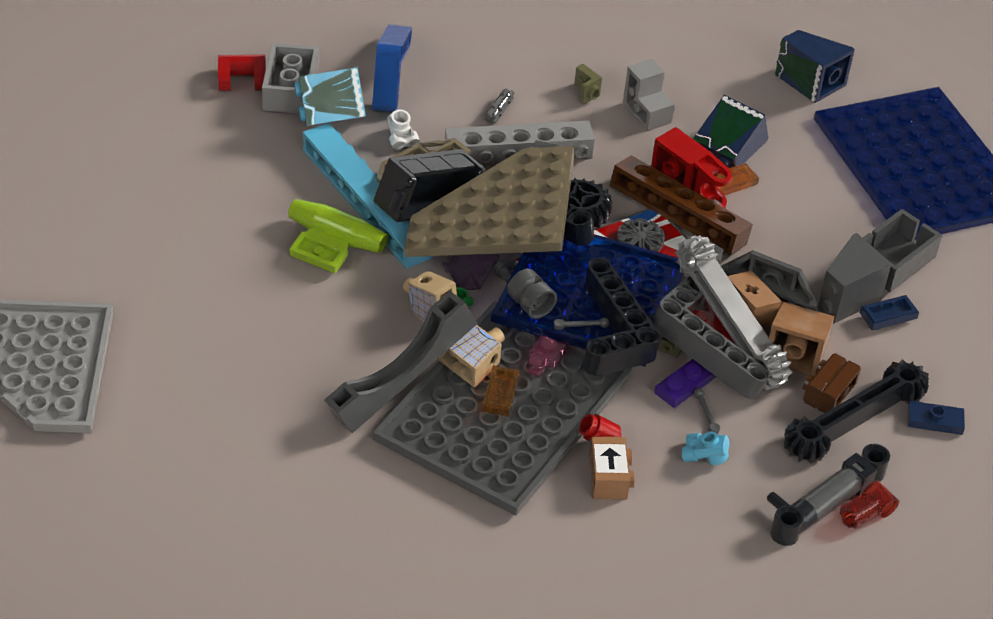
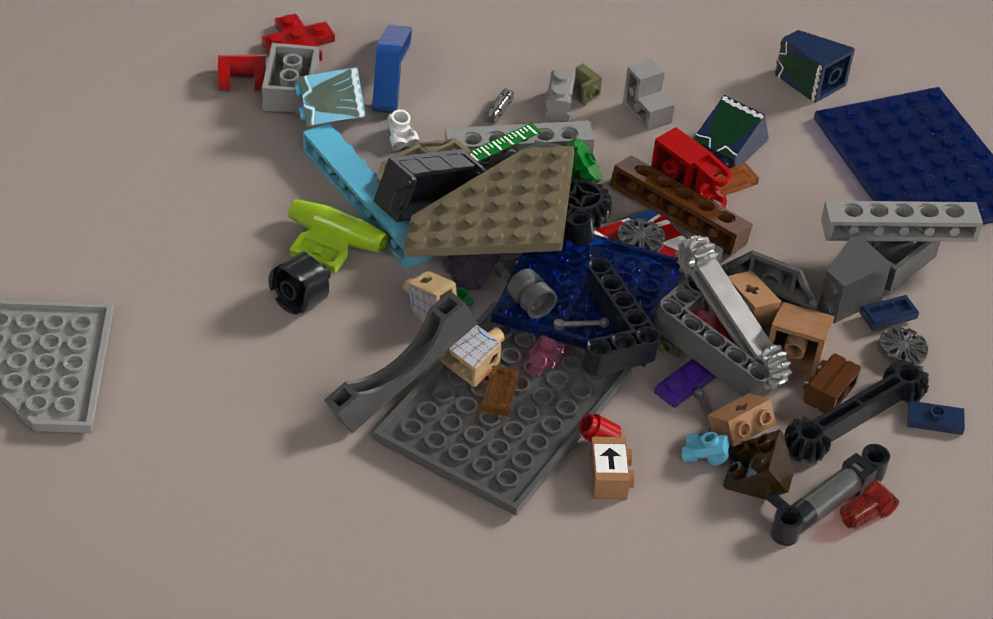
(295, 33): none -> red plate
(299, 283): none -> black brick
(504, 142): none -> green sticker
(559, 96): none -> light grey brick
(584, 162): none -> green plant
(743, 418): none -> medium nougat brick
(760, 466): none -> dark brown slope
(902, 221): none -> light grey brick
(902, 346): none -> dark grey wheel

